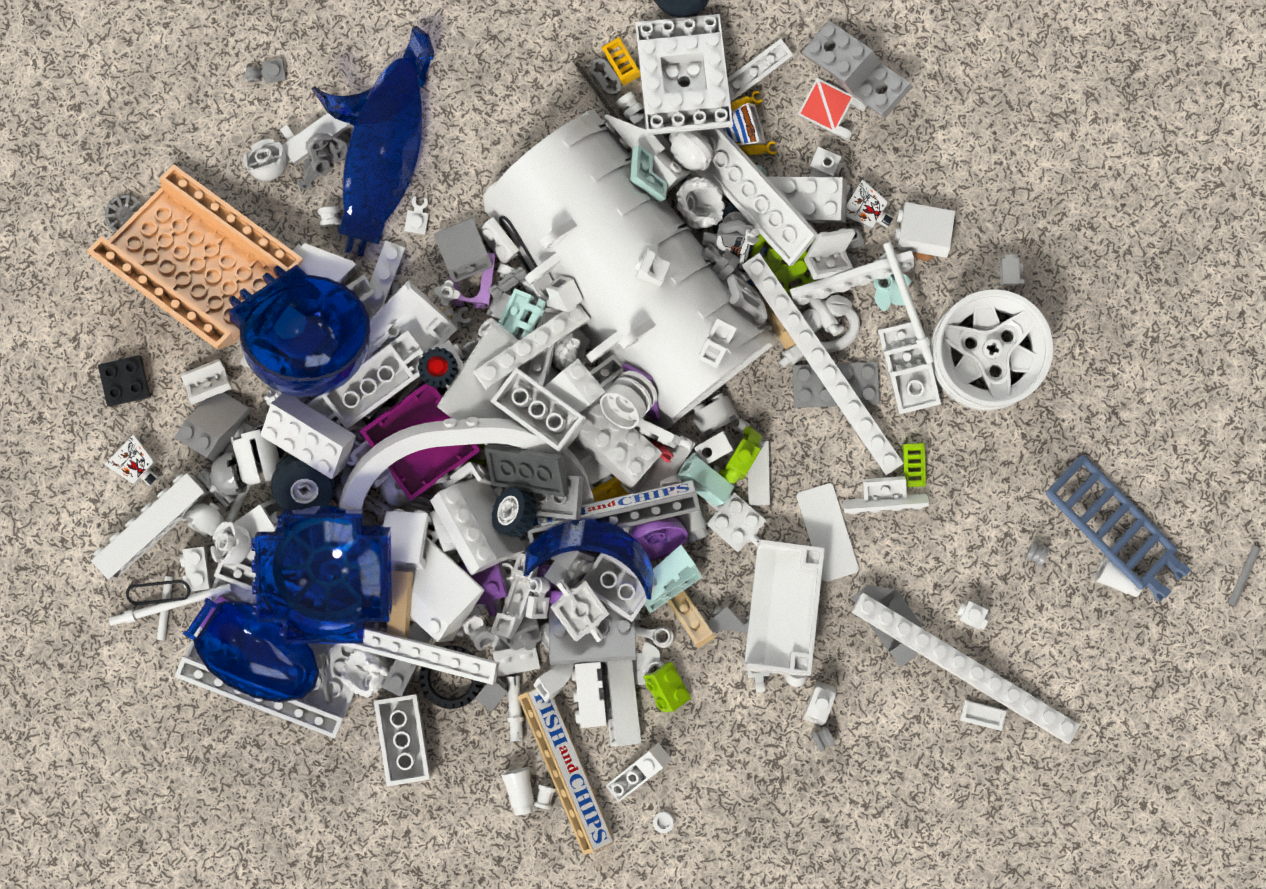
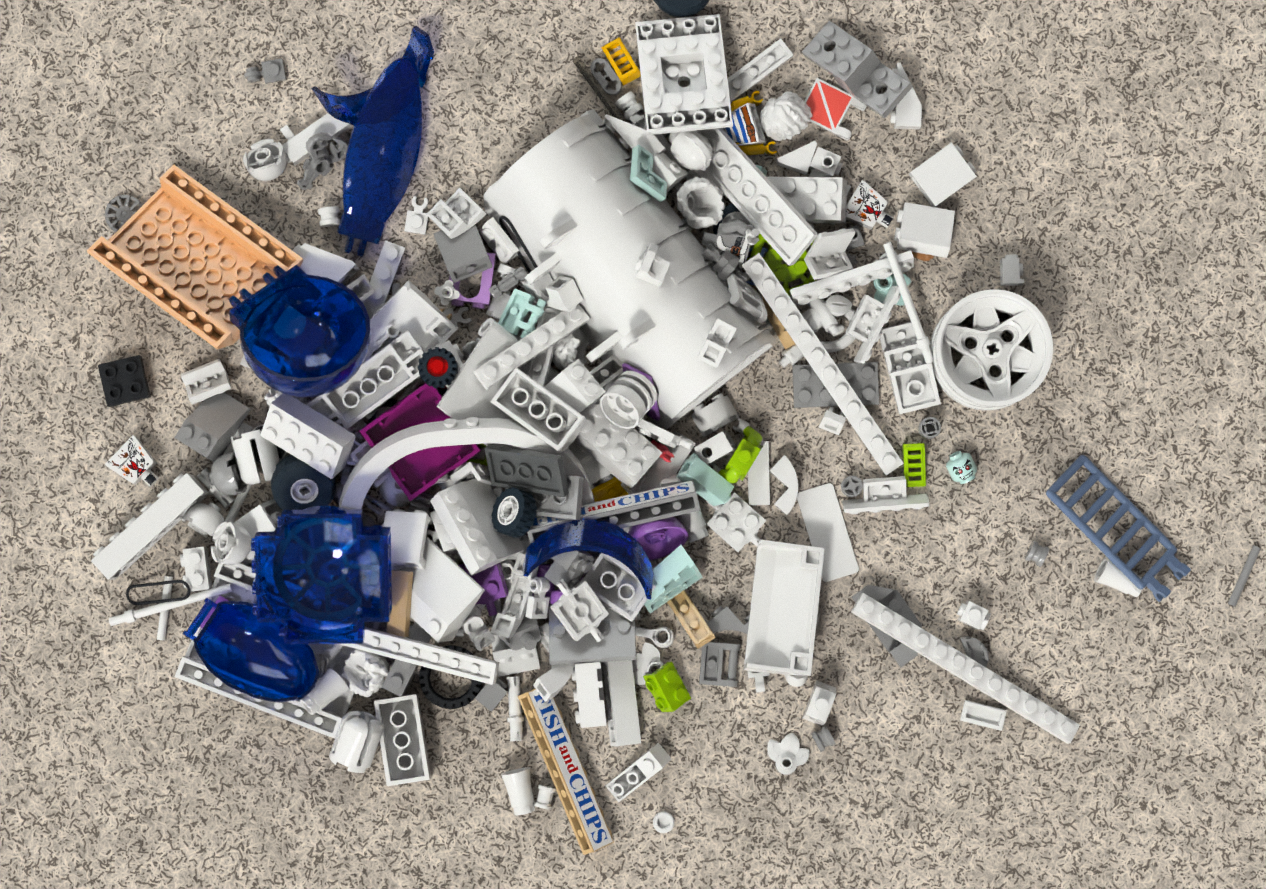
(326, 690): none -> white plant
(356, 741): none -> white cylinder
(456, 214): none -> white slope
(712, 664): none -> light grey plate
(785, 116): none -> white hair
(786, 474): none -> white brick
(789, 750): none -> white plate
(799, 159): none -> white slope
(832, 422): none -> white tile
(854, 484): none -> light grey wheel
(869, 320): none -> white bracket
(909, 109): none -> white slope
(926, 428): none -> light grey wheel
(943, 174): none -> white panel
(961, 467): none -> light aqua head
(975, 650): none -> light grey plate

